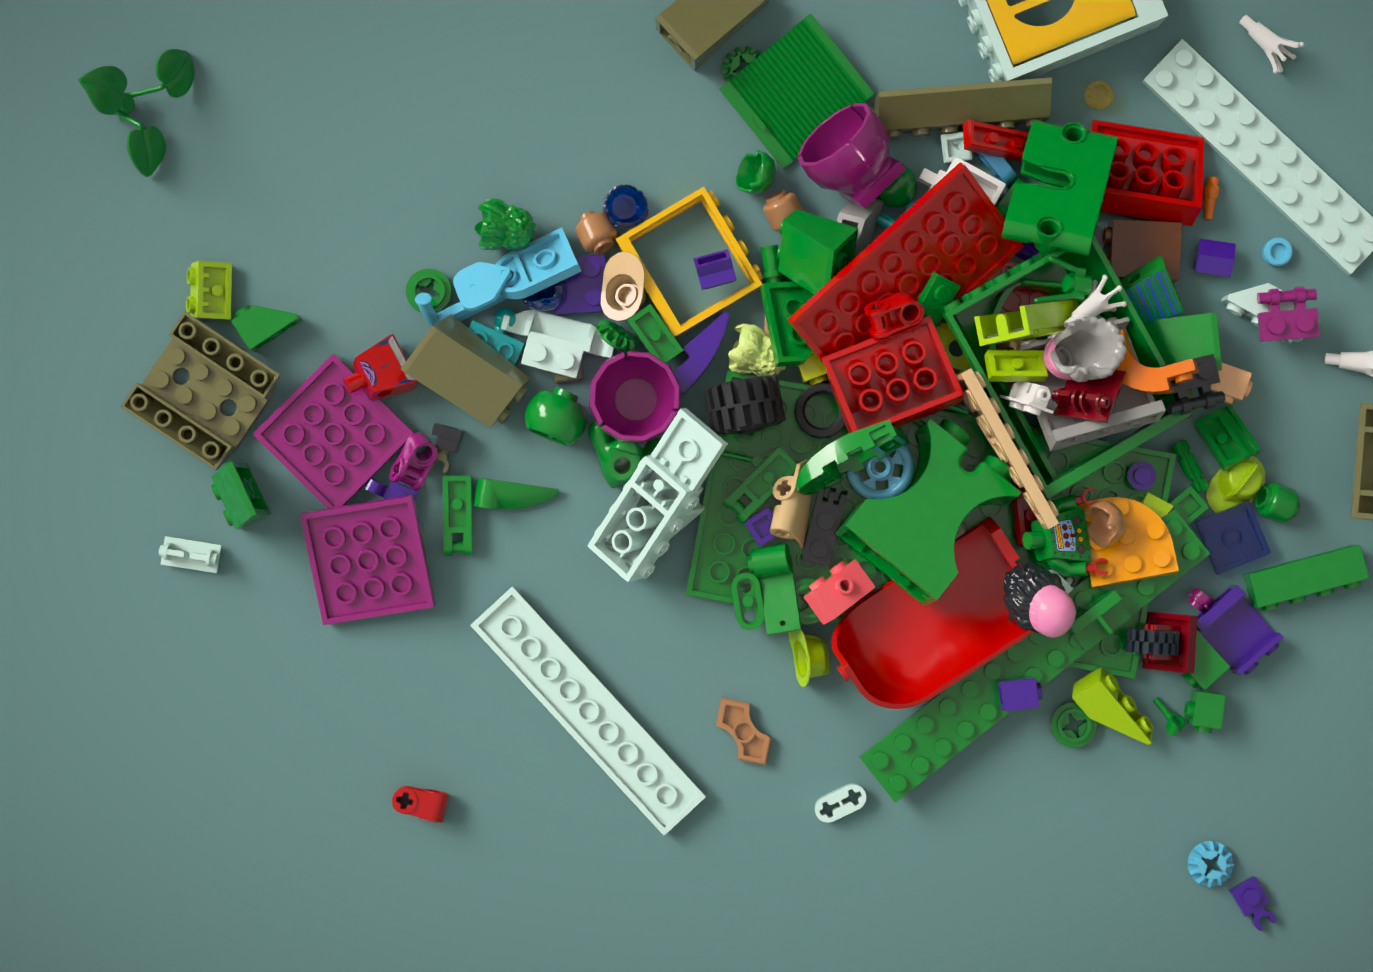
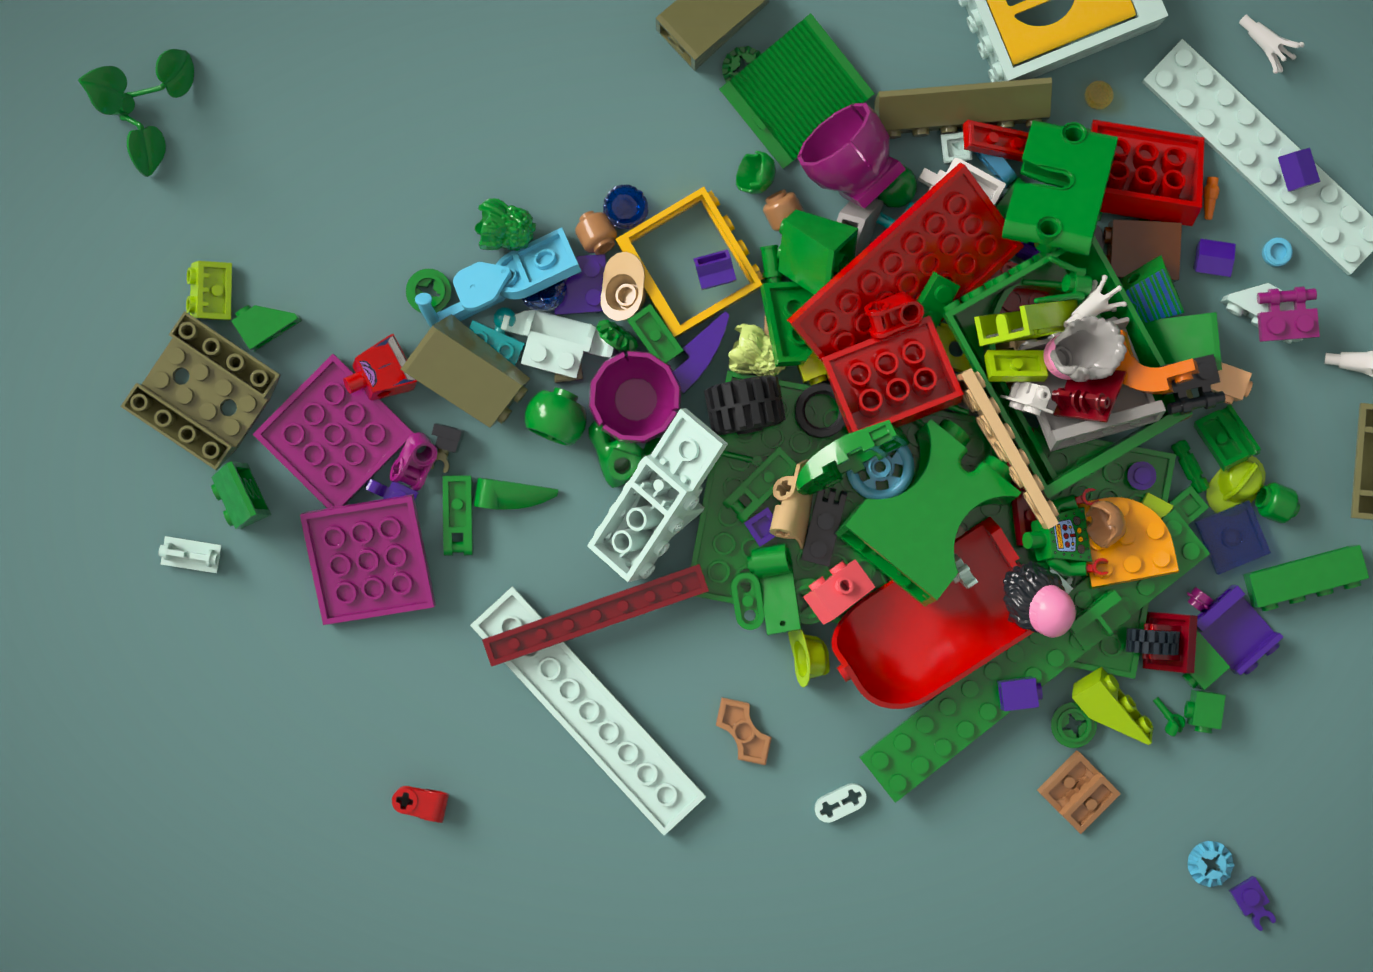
(595, 615): none -> dark red plate
(964, 575): none -> light aqua plate
(1078, 791): none -> medium nougat slope
(1299, 169): none -> dark purple piece

